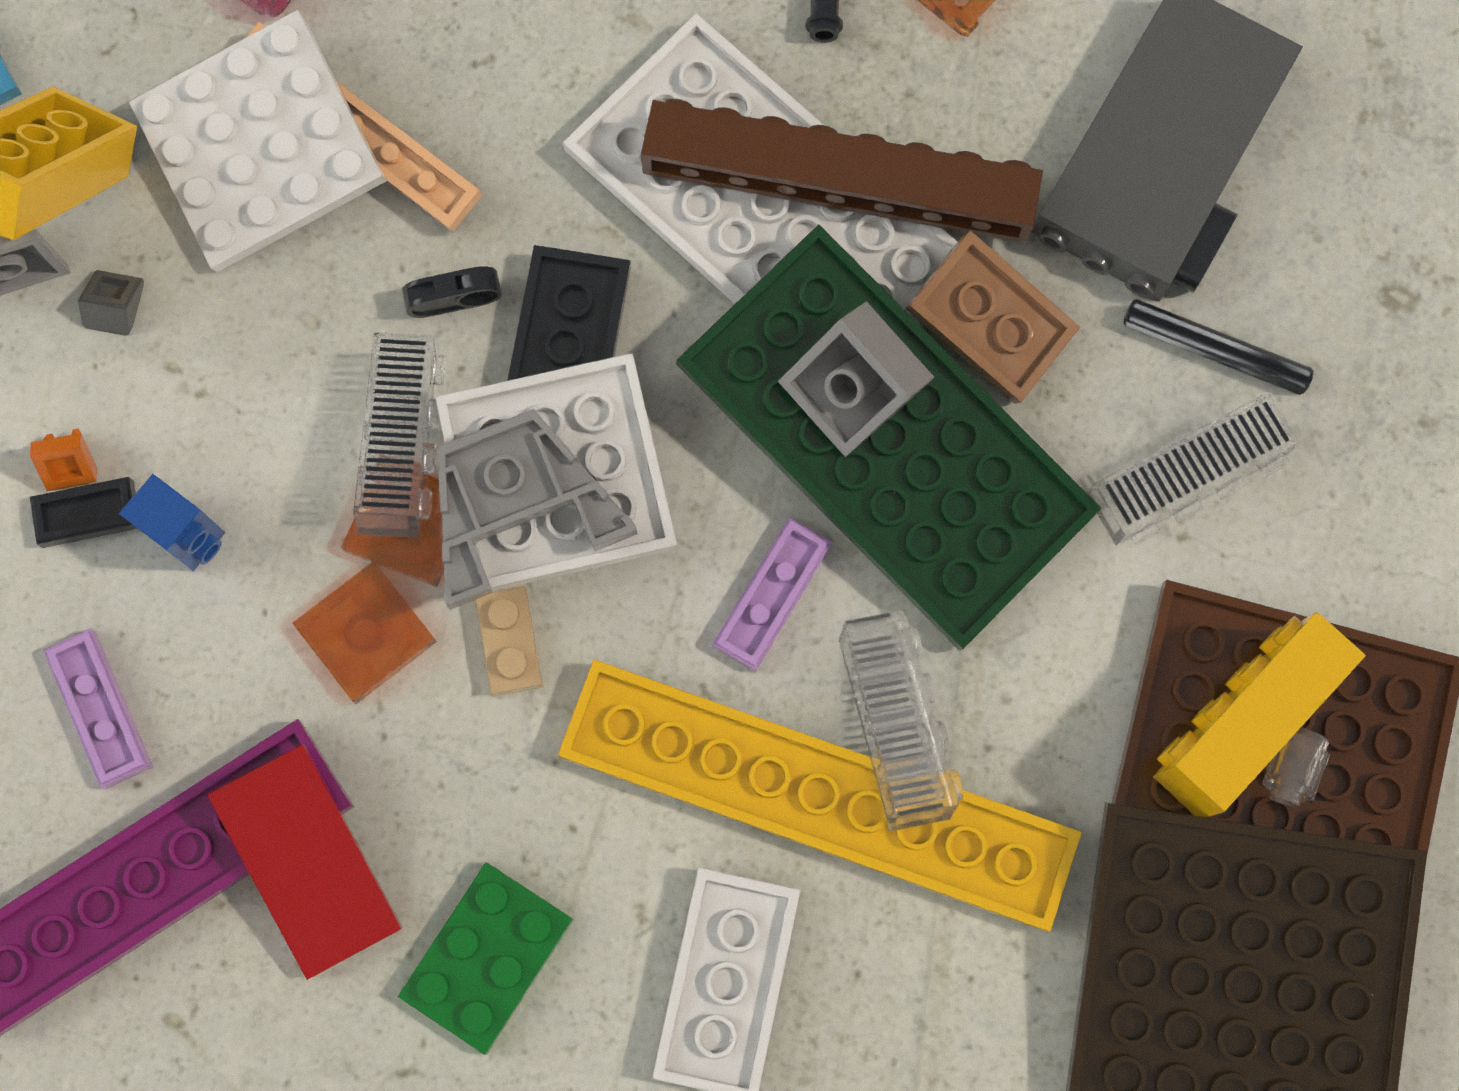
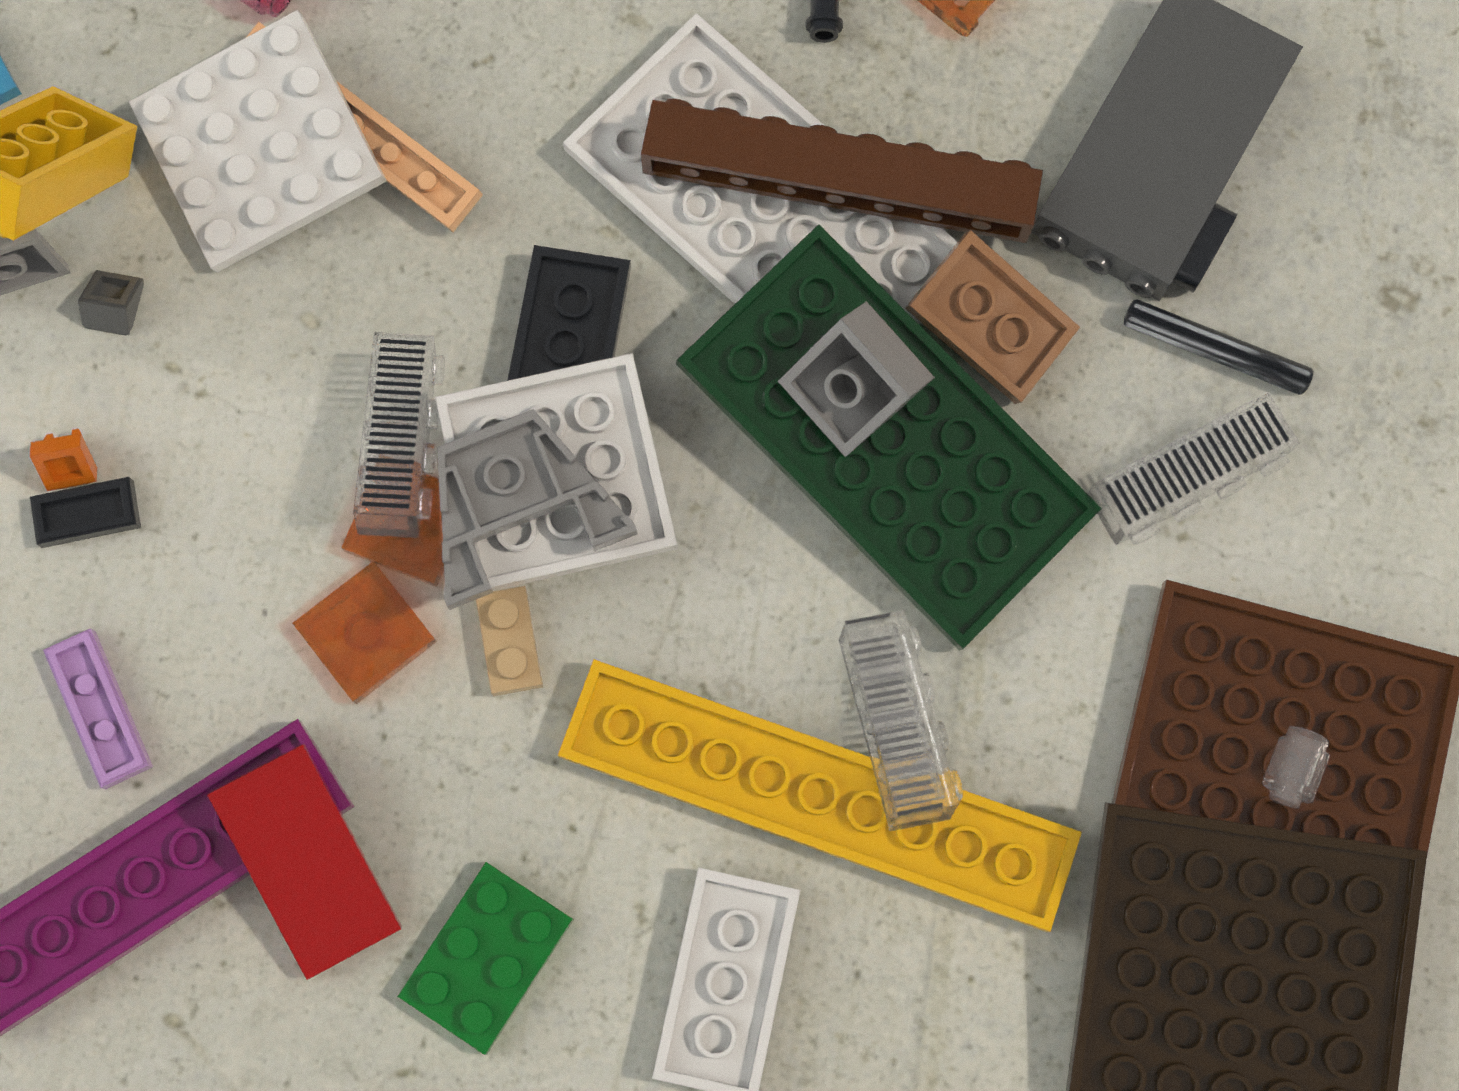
(174, 523): blue brick -> none
(451, 292): black piece -> none
(772, 594): lavender tile -> none
(1259, 715): yellow brick -> none

